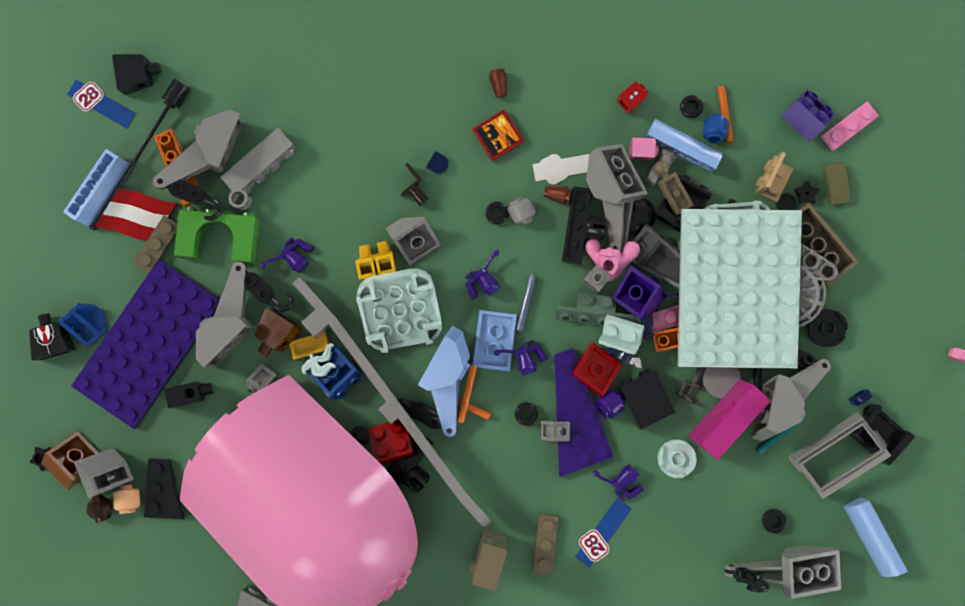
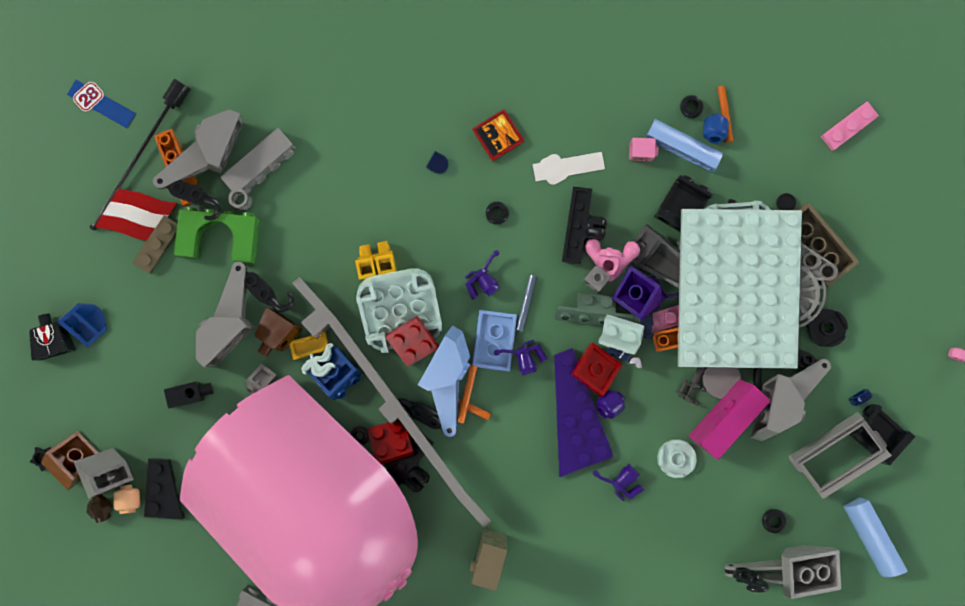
(96, 188): light blue brick -> none
(133, 72): black torso -> none
(146, 344): dark purple plate -> none
(295, 260): dark purple piece -> none
(412, 341): none -> red plate
(413, 189): dark brown bracket -> none
(413, 238): light grey slope -> none
(499, 82): copper cone -> none
(520, 420): black piece -> none
(521, 210): light grey head -> none
(545, 544): dark tan plate -> none
(555, 430): light grey bracket -> none
(558, 193): copper cone -> none
(595, 541): blue sticker -> none
(618, 186): light grey slope -> none
(632, 97): red brick -> none
(642, 214): black dish -> none
(646, 398): black panel -> none
(665, 156): light grey connector -> none
(672, 188): dark tan plate -> none
(772, 440): teal bar -> none
(774, 178): tan bracket -> none
(801, 192): black plate -> none
(808, 115): dark purple slope -> none
(837, 181): olive slope -> none

